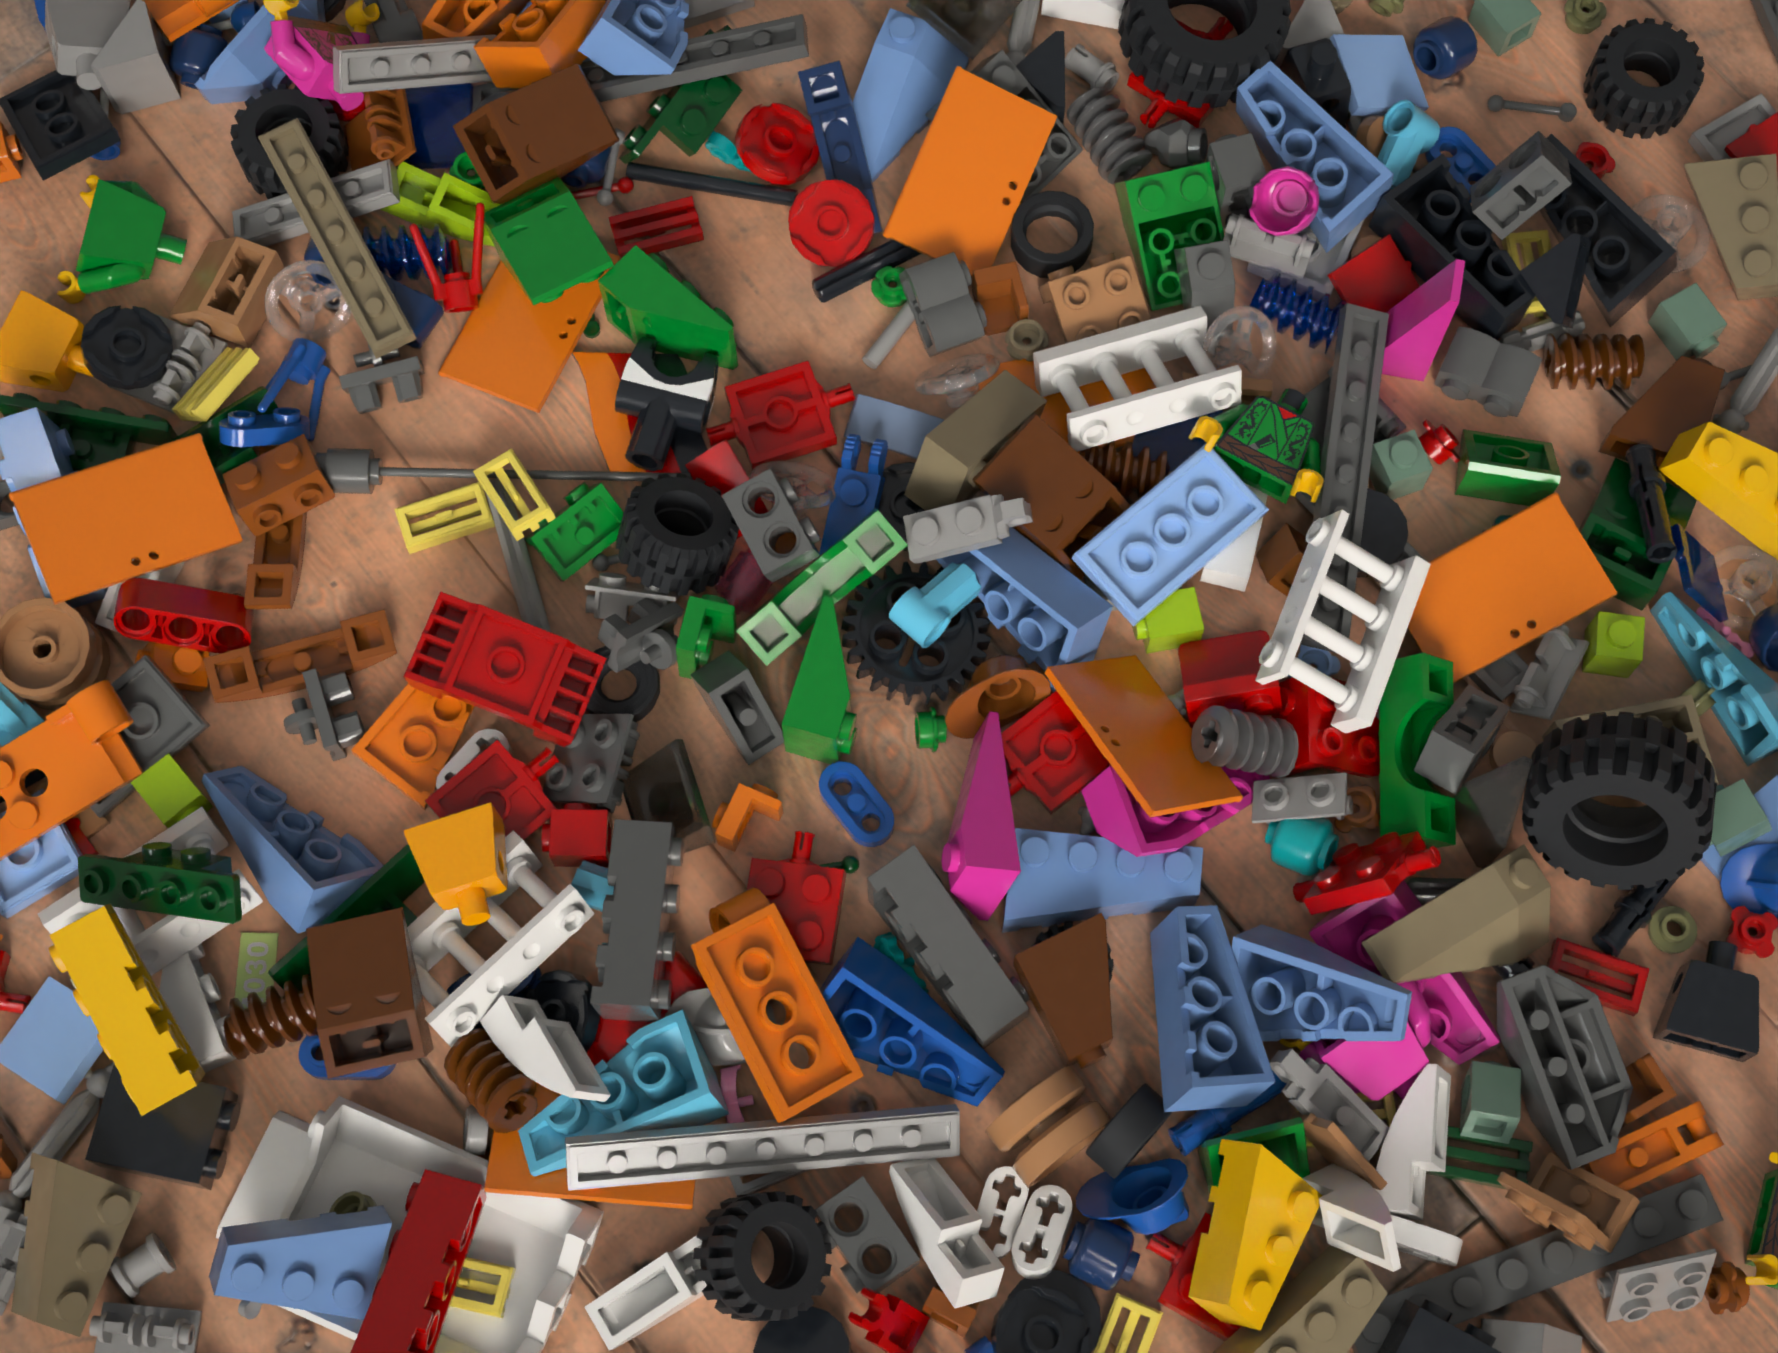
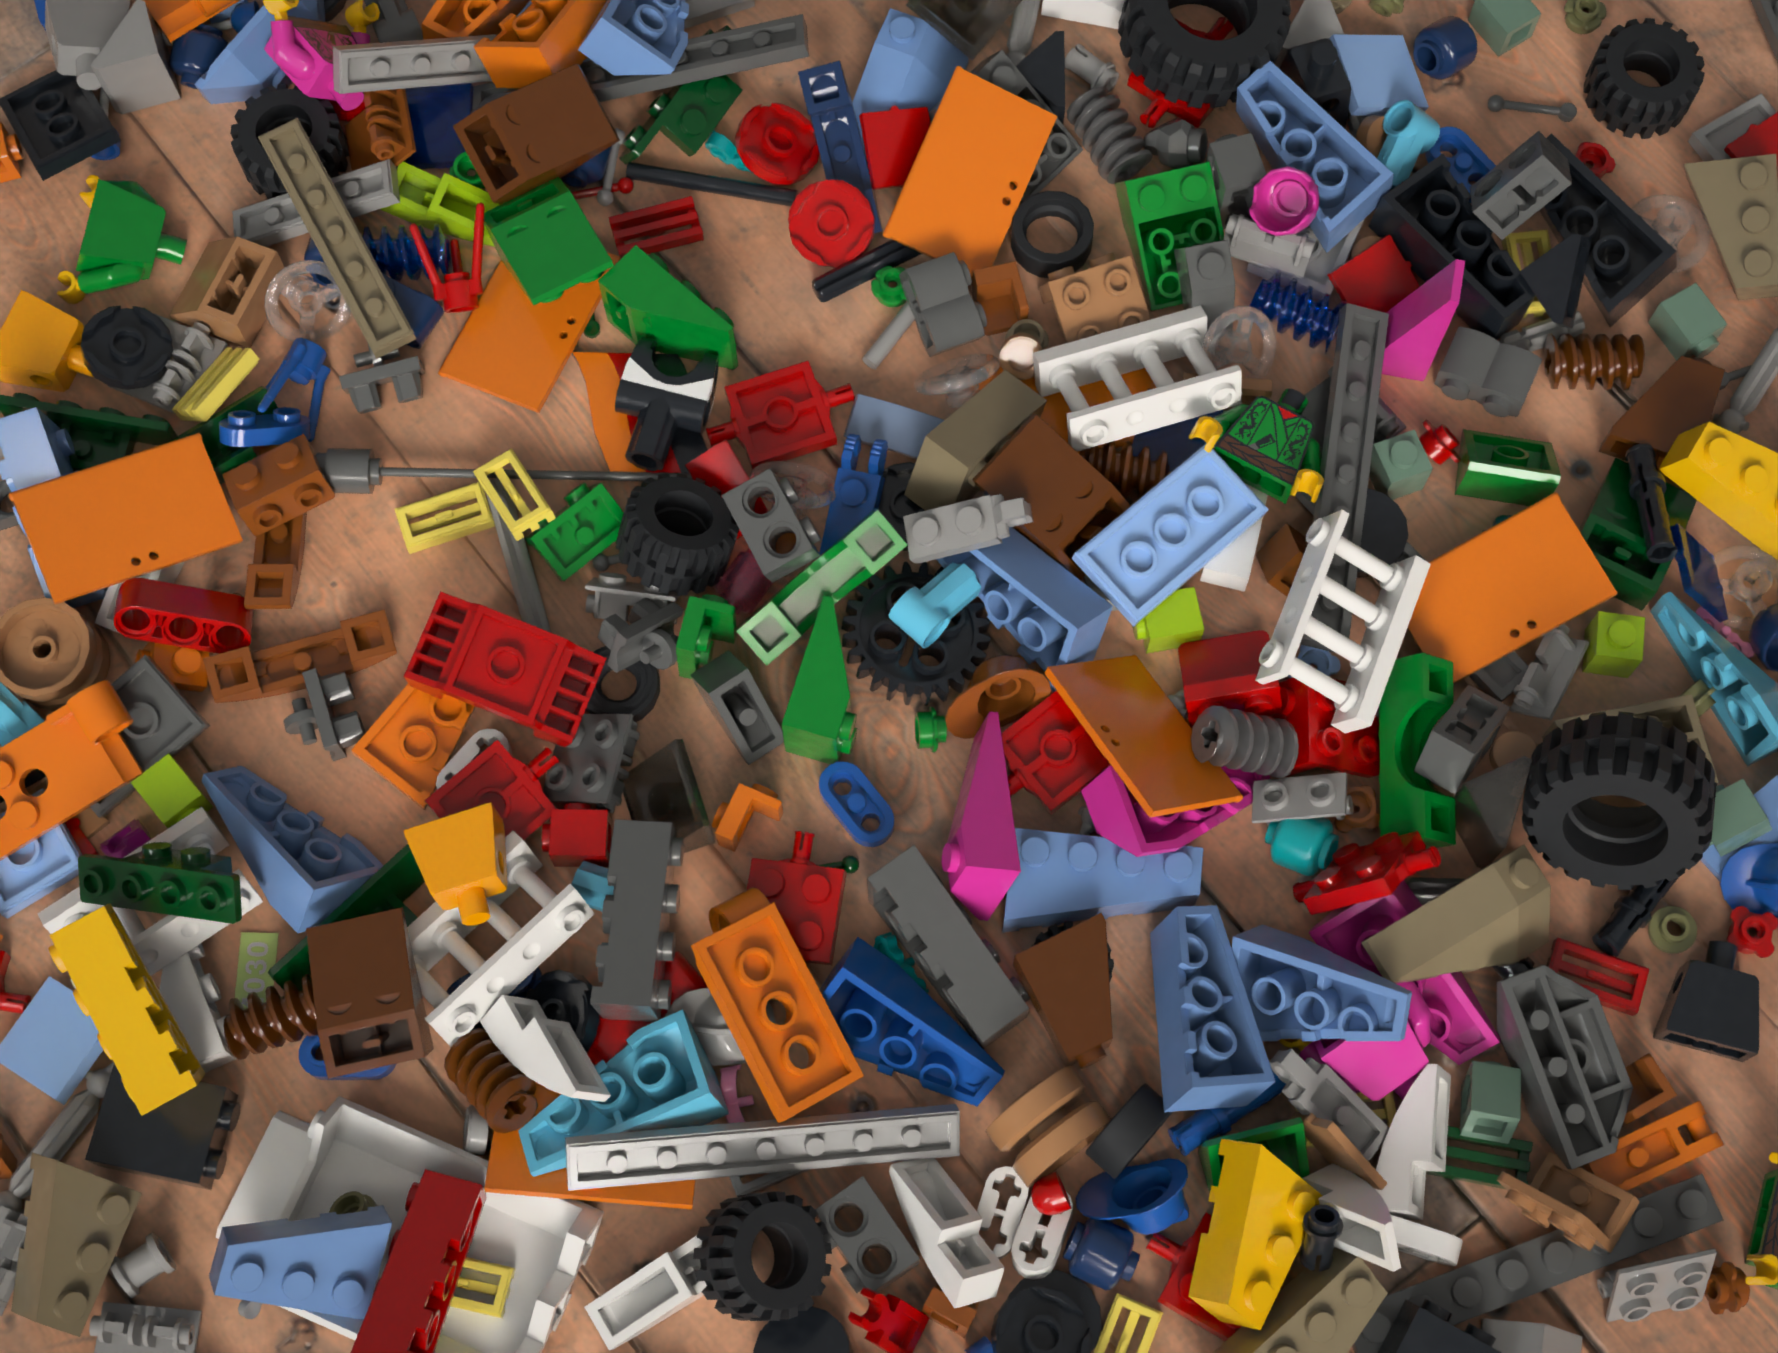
(126, 840): none -> magenta tile
(893, 143): none -> red piece
(1017, 355): none -> tile
(1050, 1195): none -> red hinge
(1321, 1228): none -> black pin

